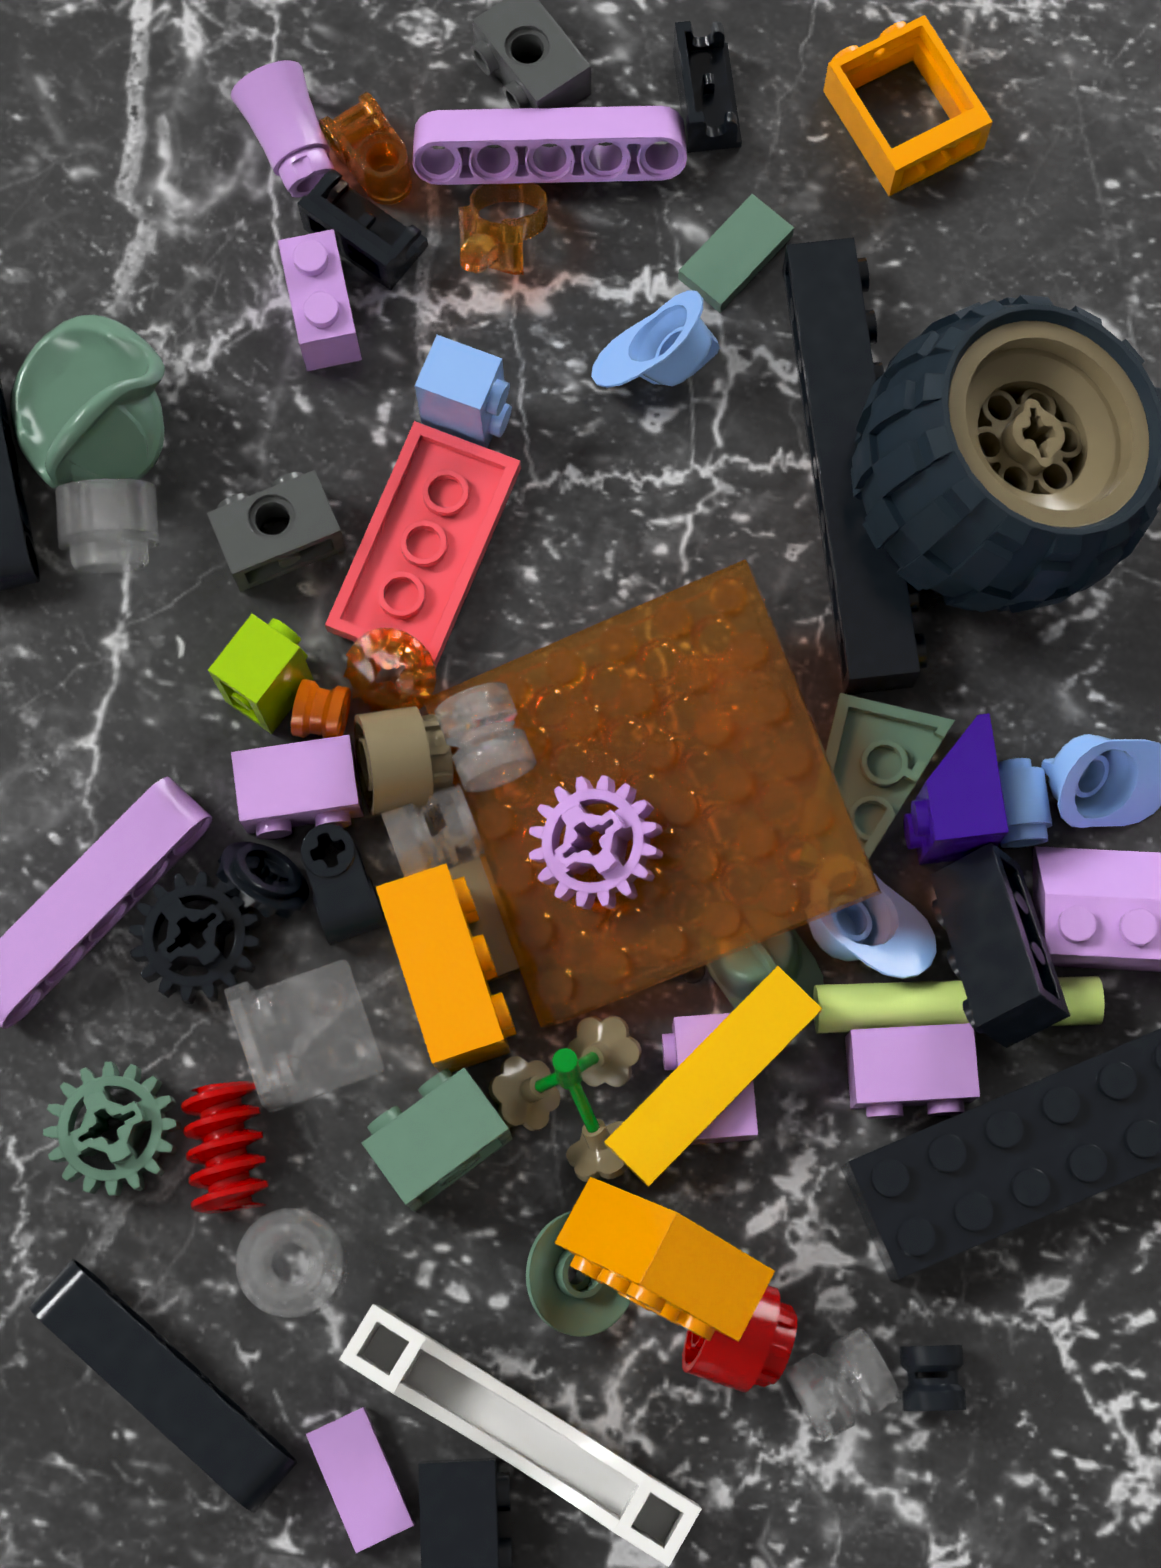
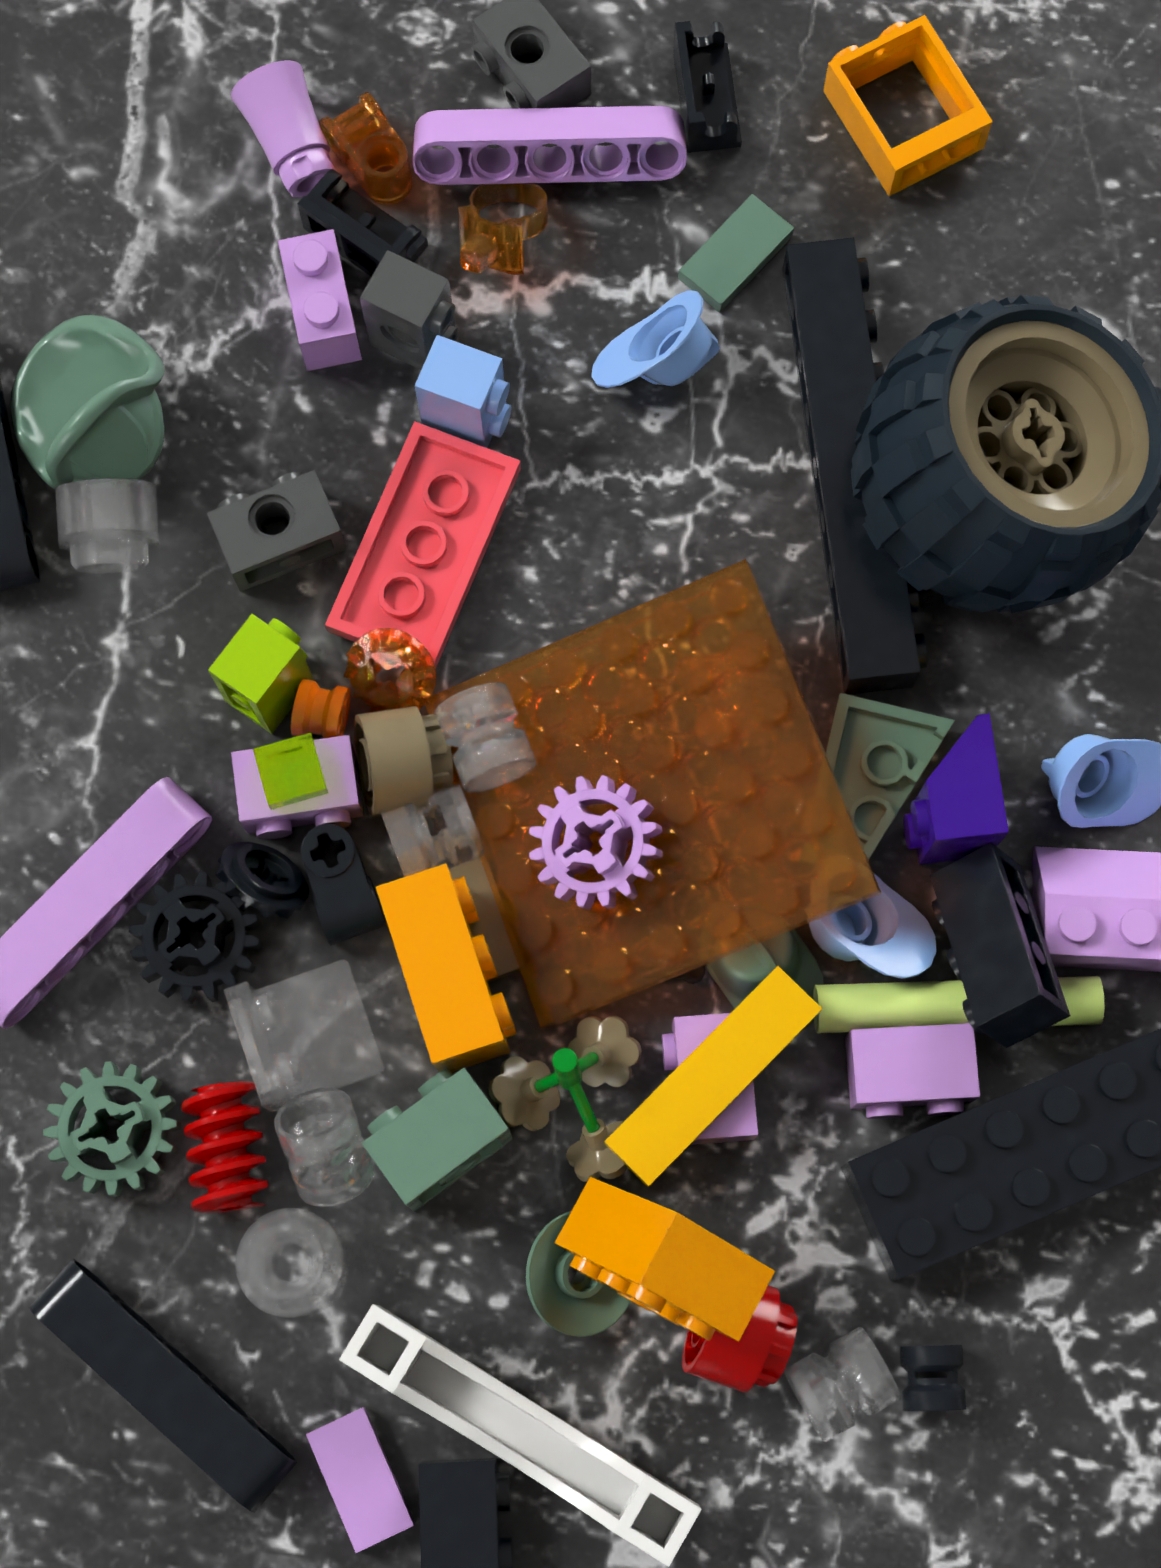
(290, 771): none -> clear neon green tile
(324, 1147): none -> clear wheel
(407, 309): none -> dark grey brick
(1025, 803): light blue brick -> none

